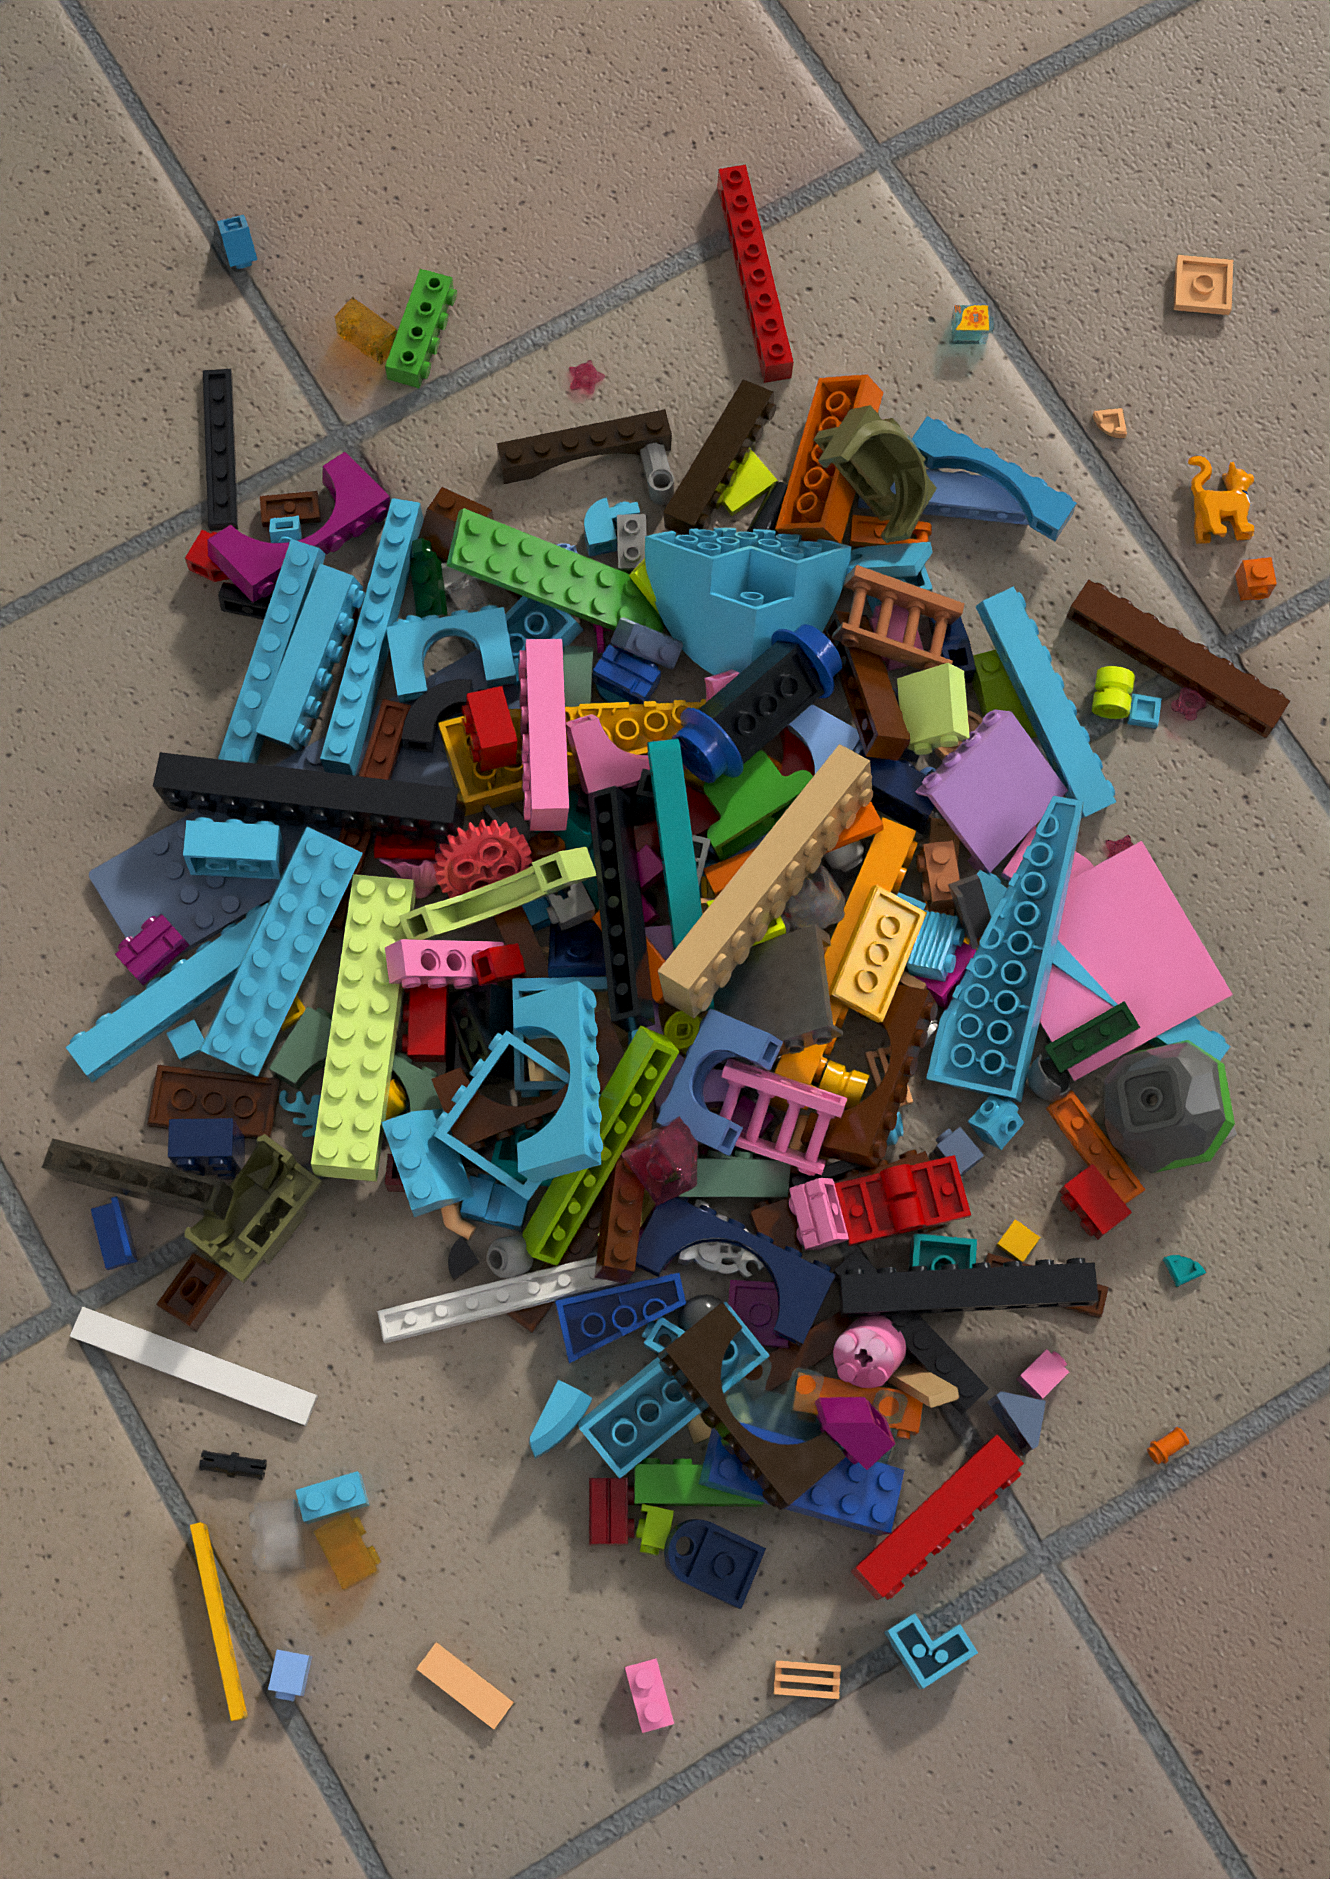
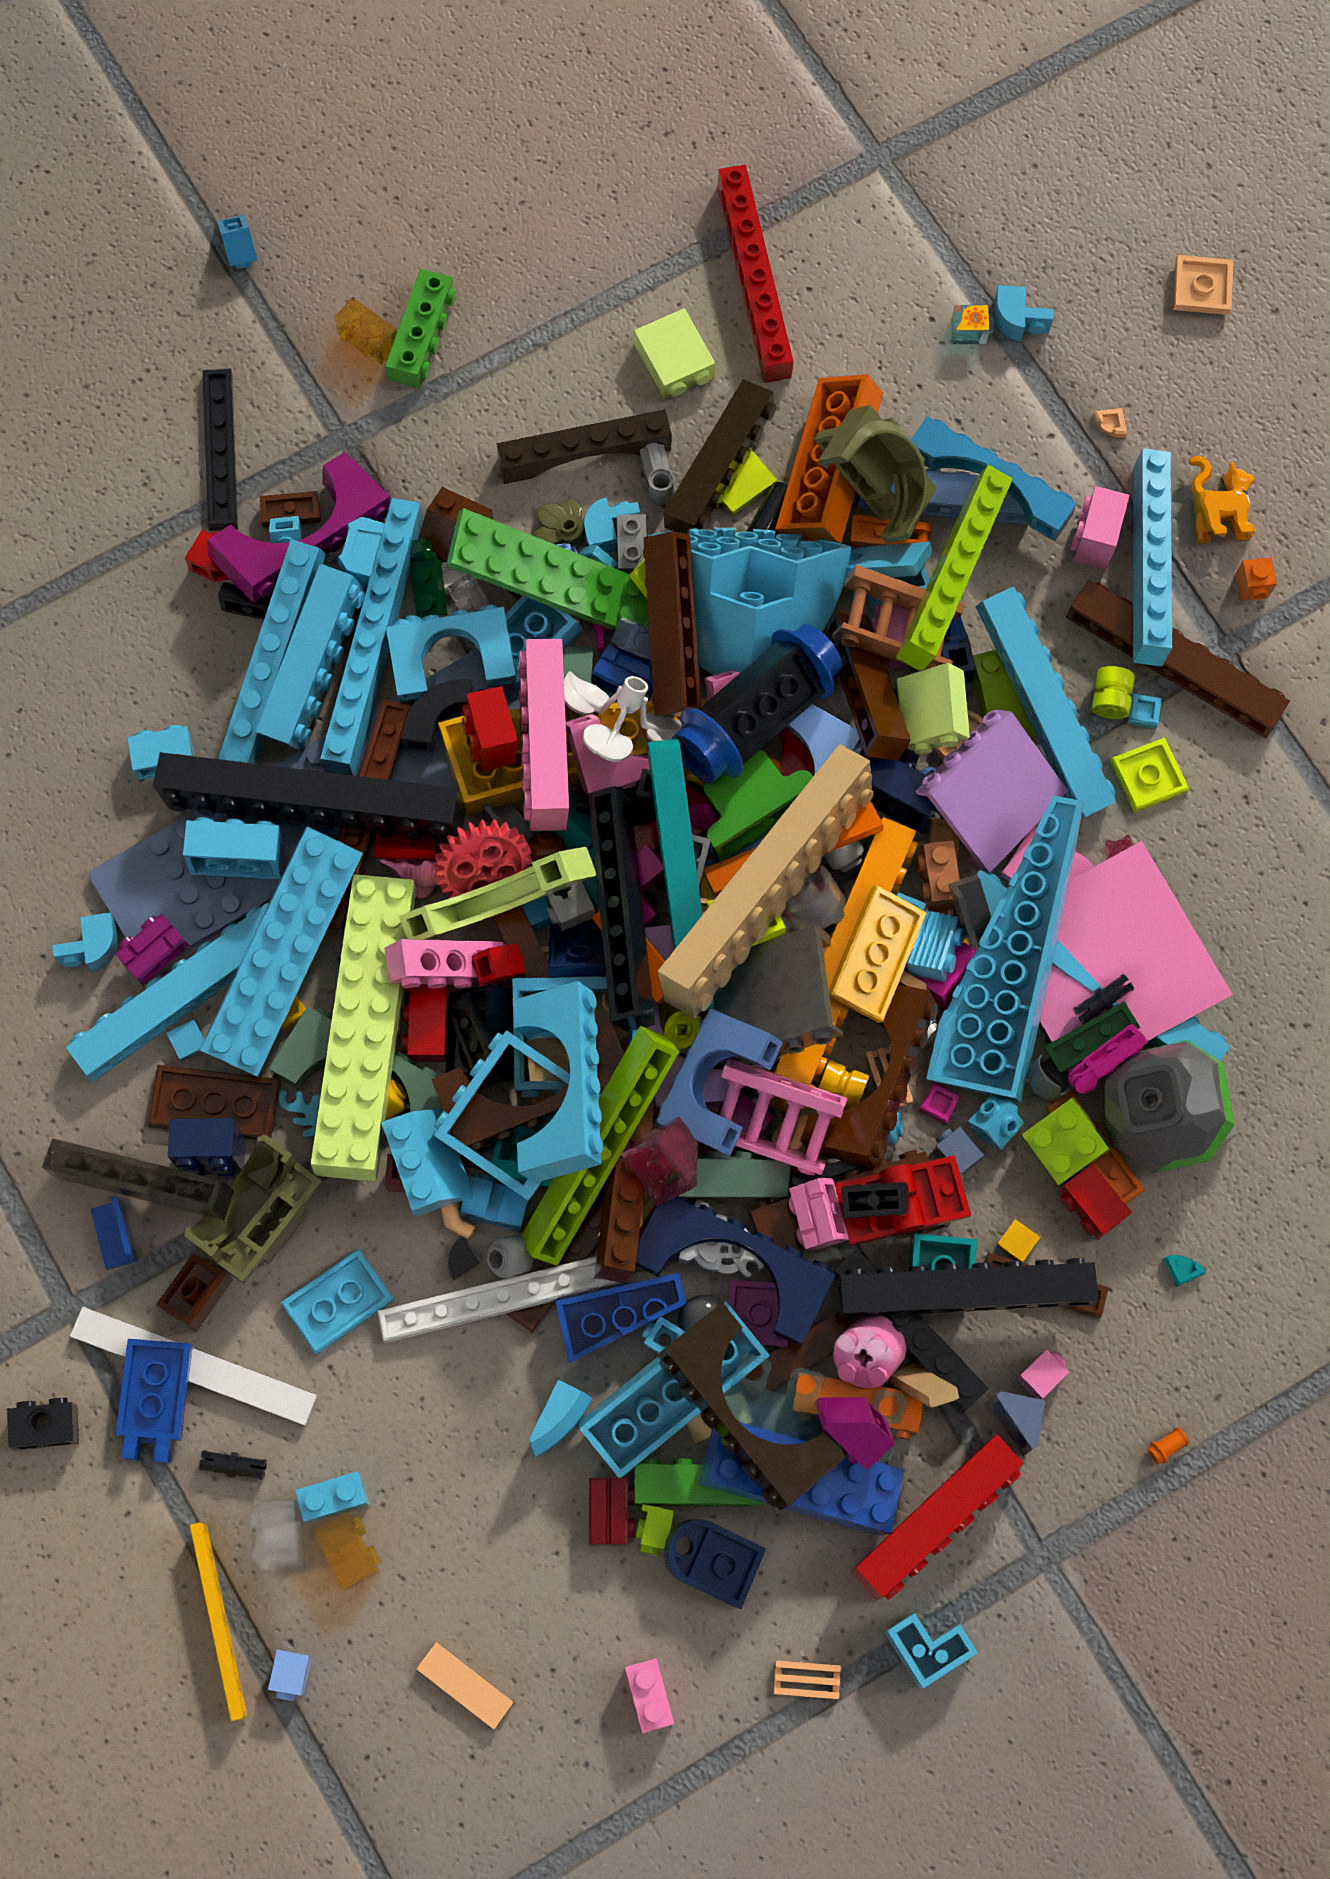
(61, 1431): none -> black brick
(97, 946): none -> medium azure brick
(147, 745): none -> medium azure brick
(153, 1396): none -> blue tile
(337, 1301): none -> medium azure tile
(361, 549): none -> medium azure slope
(557, 520): none -> olive plate
(582, 370): clear pink plate -> none
(596, 553): none -> medium azure tile
(614, 747): none -> white plant
(671, 623): none -> reddish brown brick
(674, 353): none -> yellowish green brick
(702, 816): none -> dark pink tile
(875, 1200): none -> black brick
(940, 1103): none -> dark pink tile
(954, 568): none -> lime brick
(1014, 317): none -> medium azure brick
(1067, 1141): none -> lime brick
(1099, 527): none -> bright pink brick
(1103, 998): none -> black pin
(1106, 1058): none -> dark pink hinge
(1149, 775): none -> neon yellow tile
(1152, 558): none -> medium azure brick
(1192, 696): clear pink plate -> none

